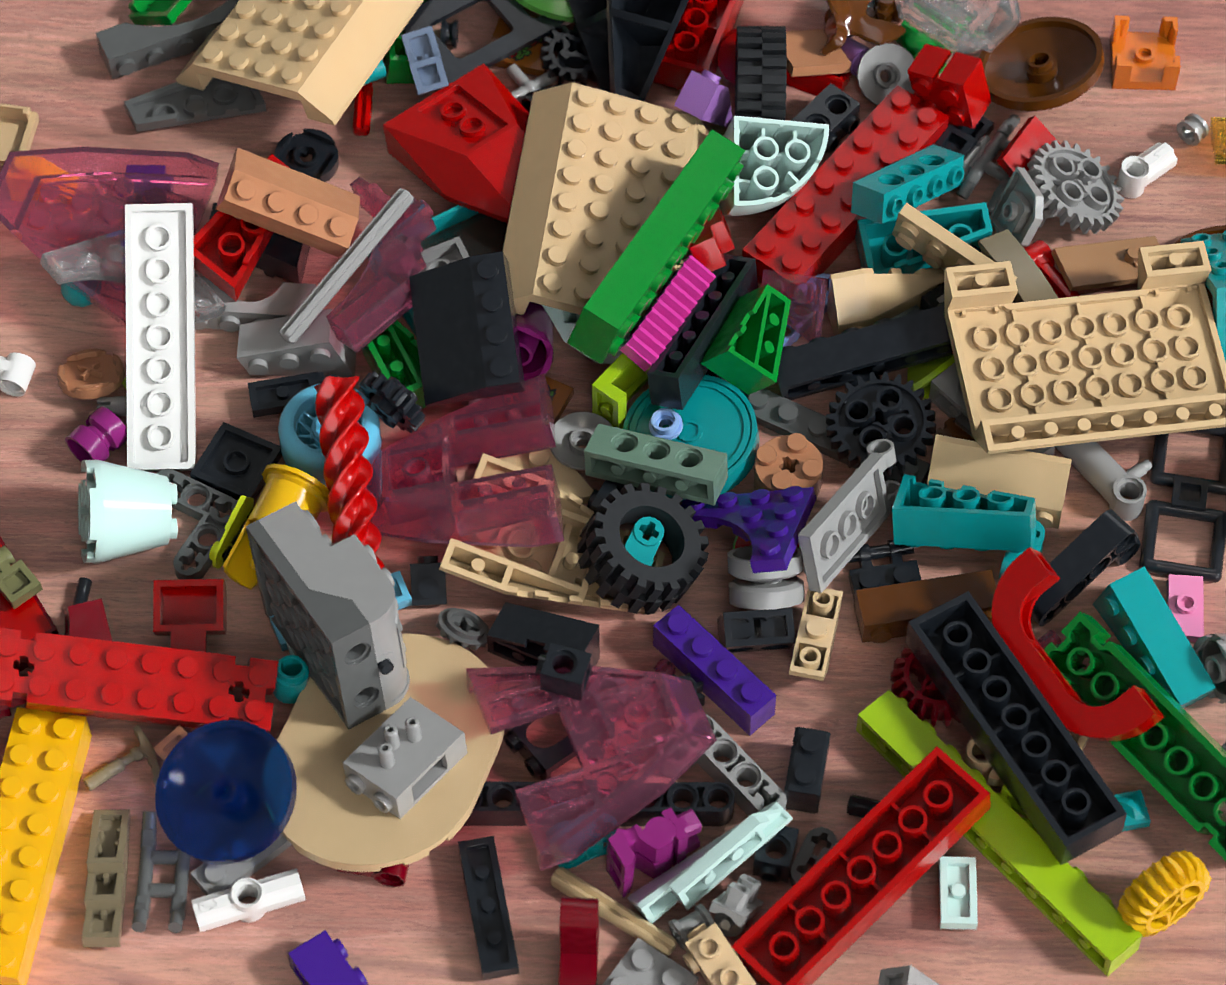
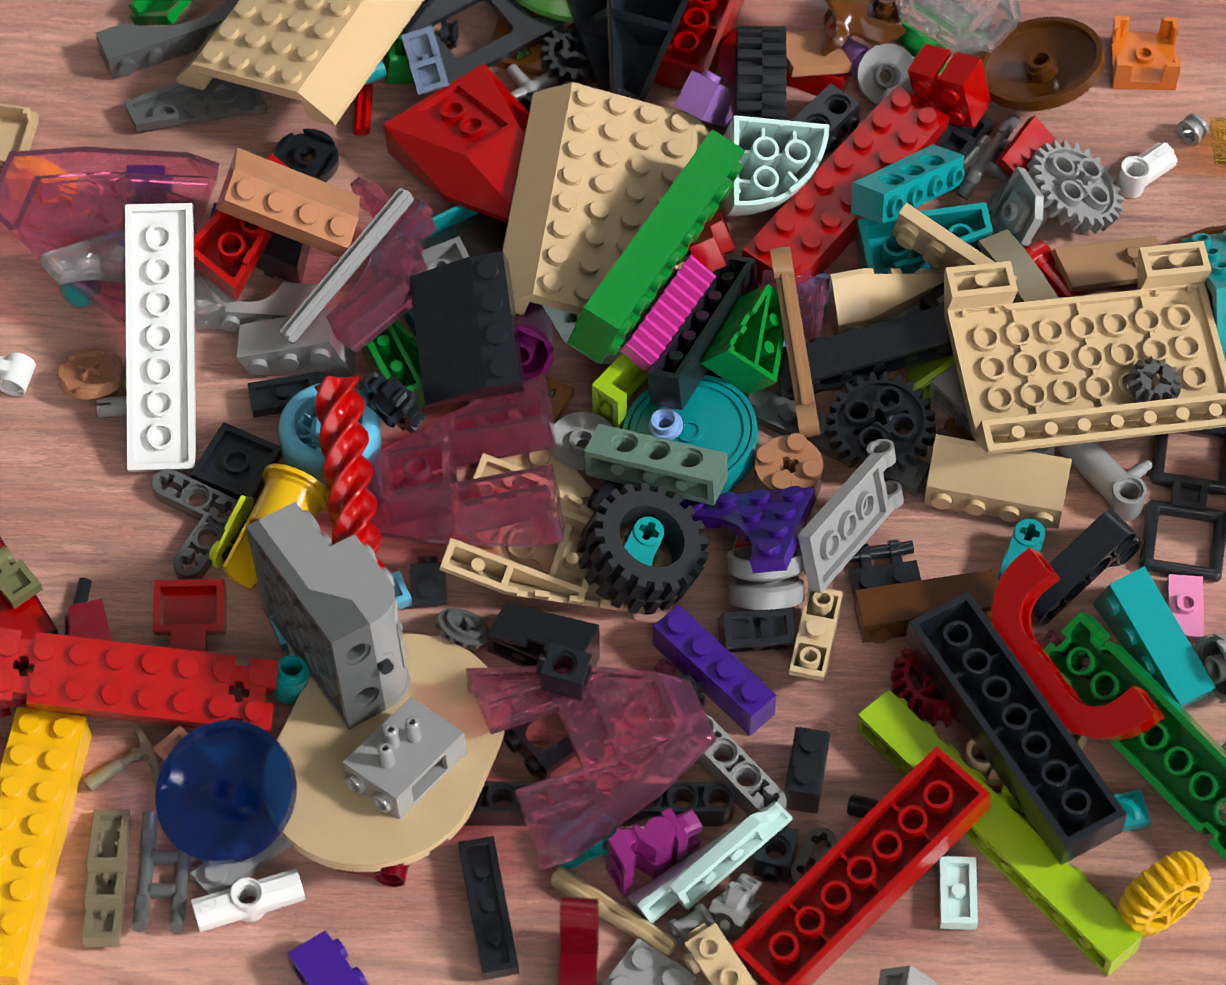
(102, 433): magenta wheel -> none
(123, 511): light aqua cone -> none
(795, 342): none -> medium nougat piece
(962, 517): teal wedge -> none
(1140, 382): none -> dark grey gear

